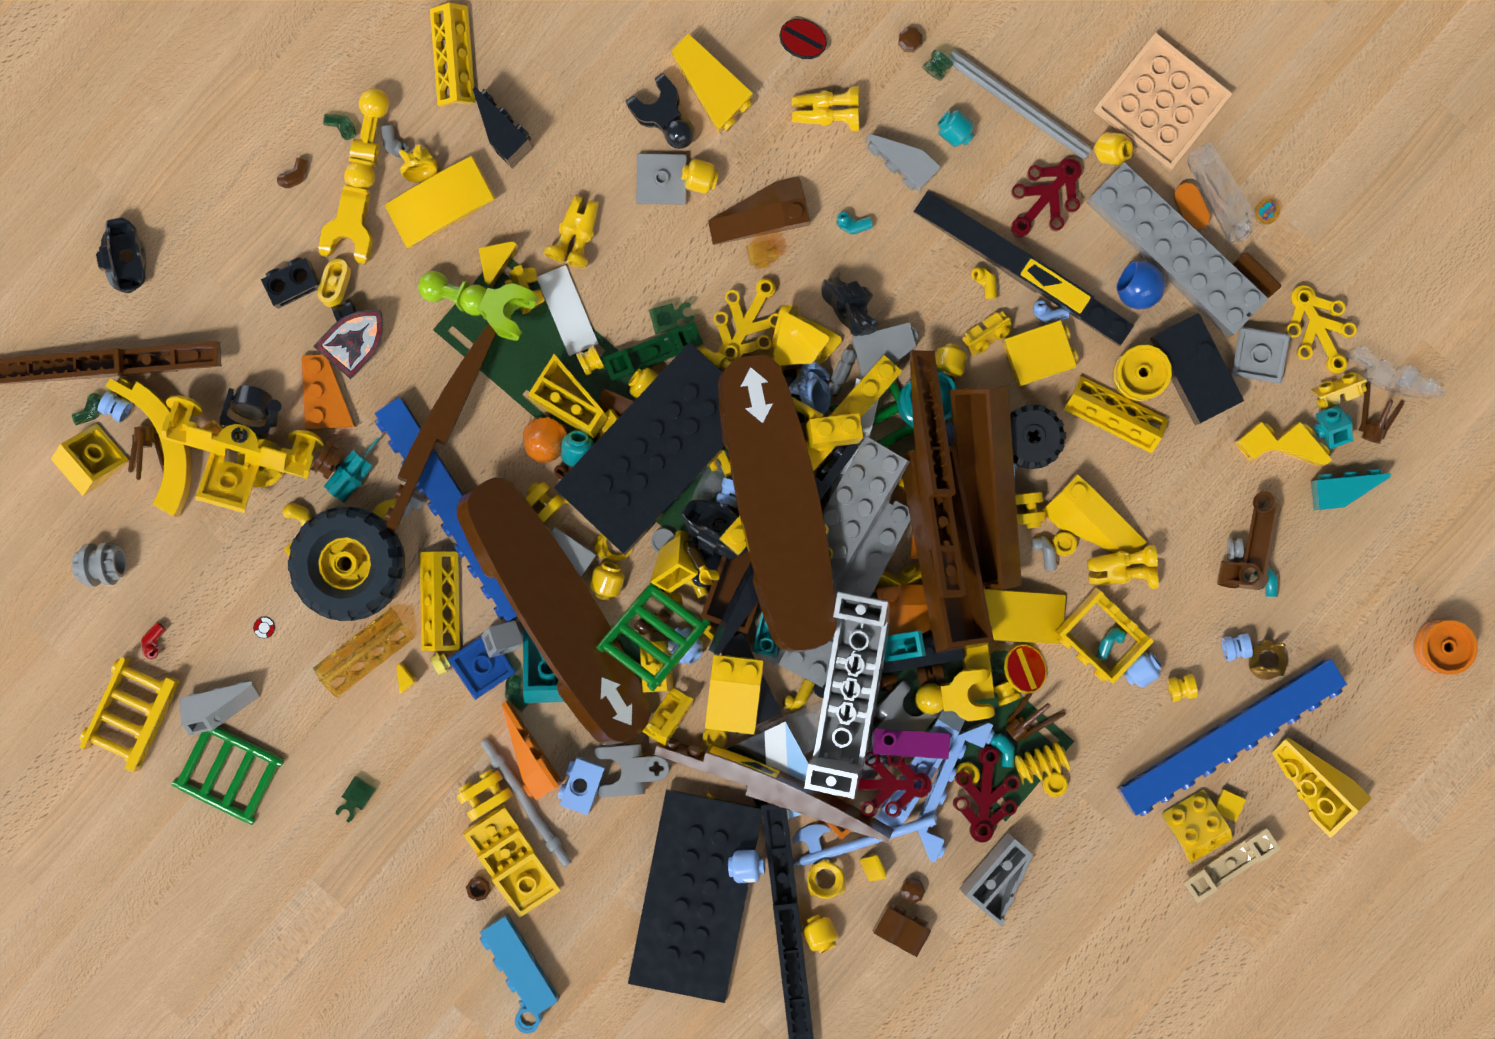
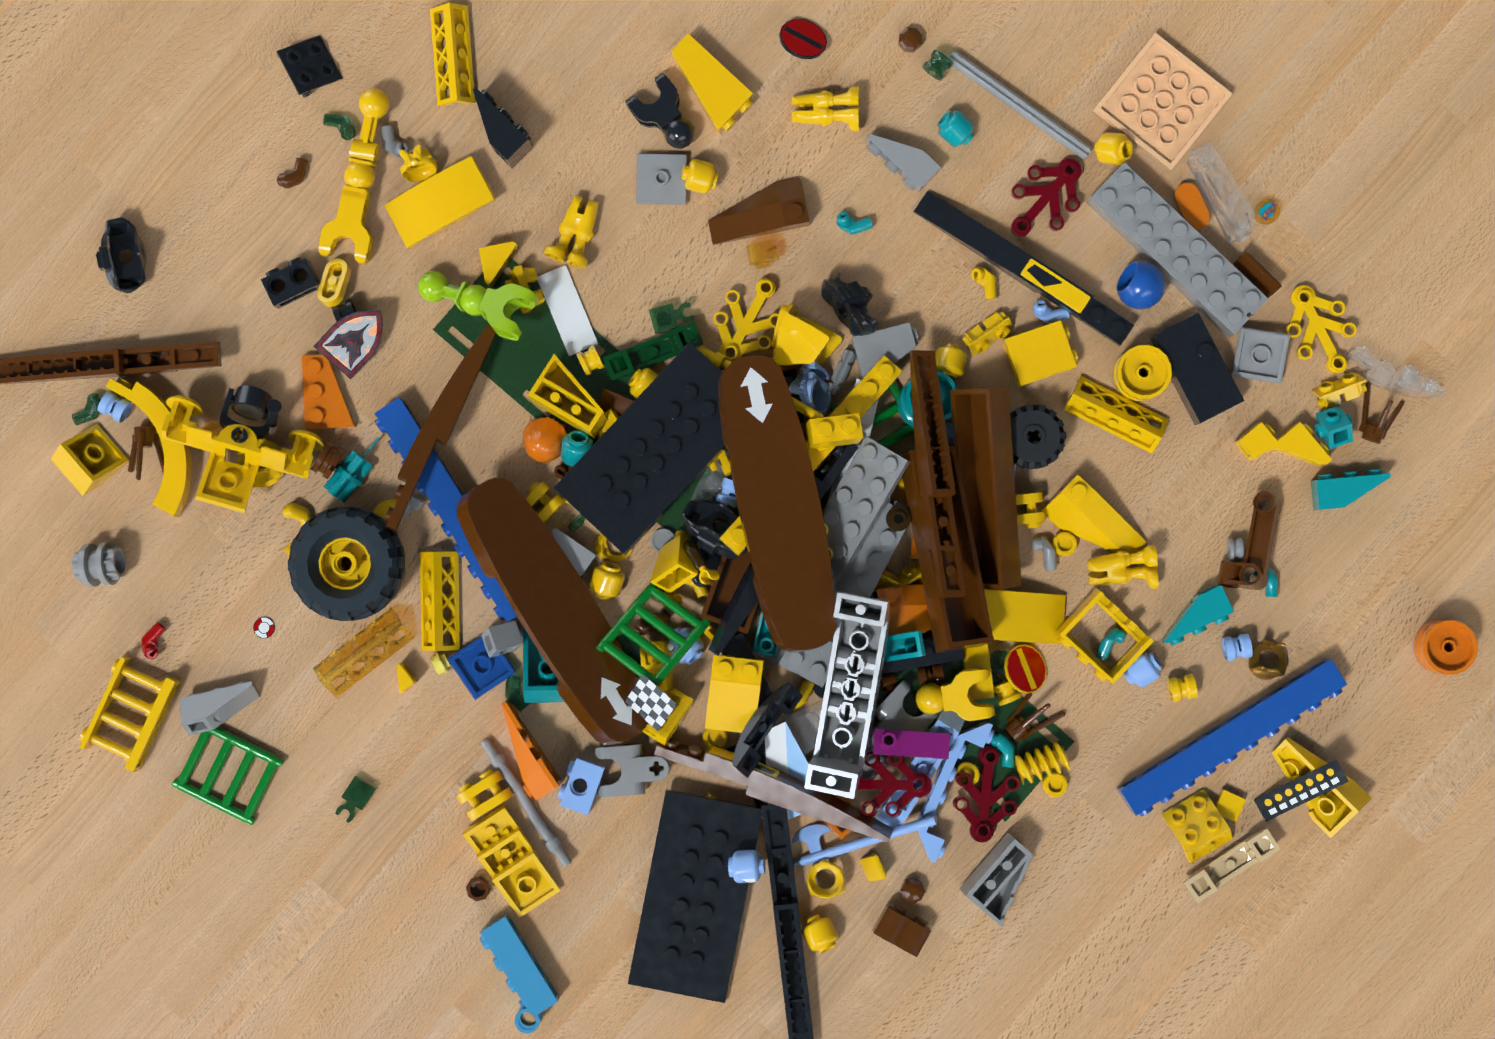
(309, 65): none -> black hinge
(576, 523): none -> clear green piece
(650, 702): none -> sticker
(759, 725): none -> black slope
(890, 518): none -> dark brown plate
(1202, 610): none -> teal slope
(1301, 790): none -> black sticker

